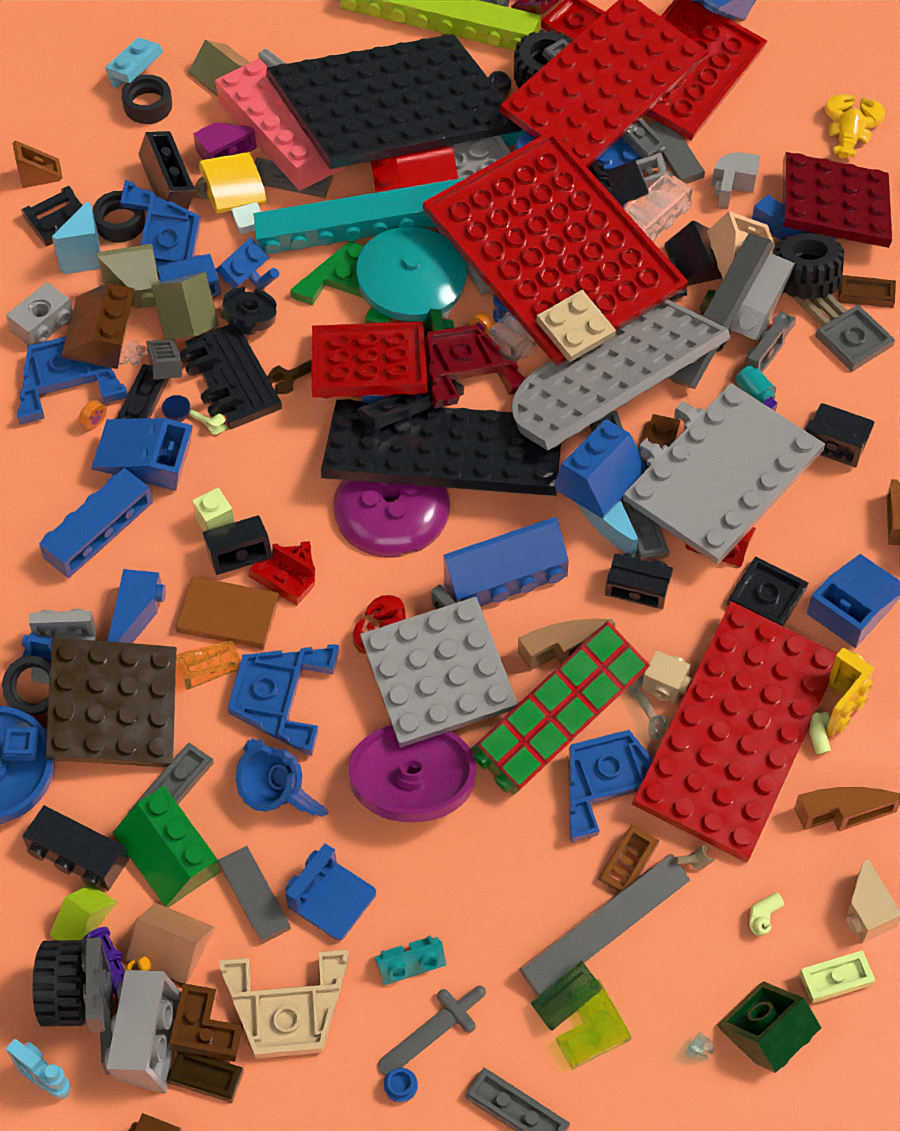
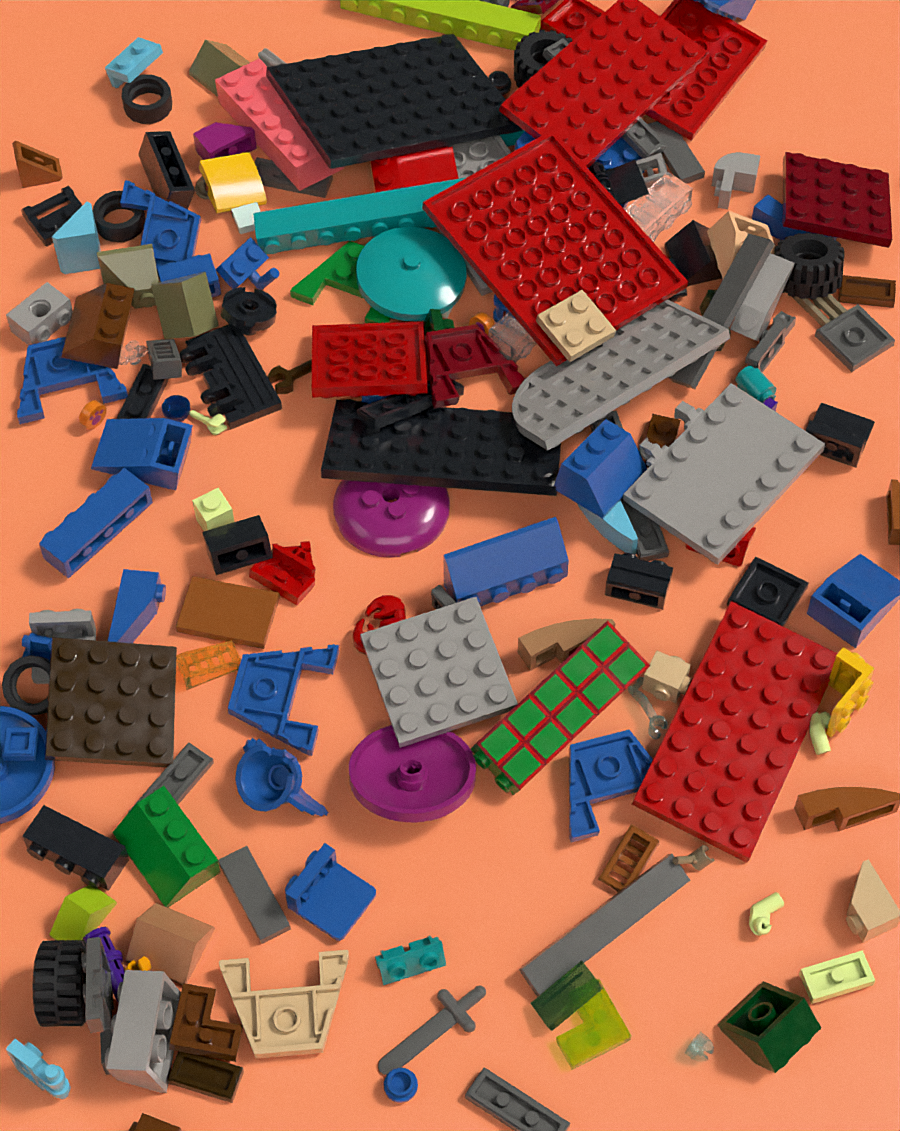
(851, 122): yellow animal -> none

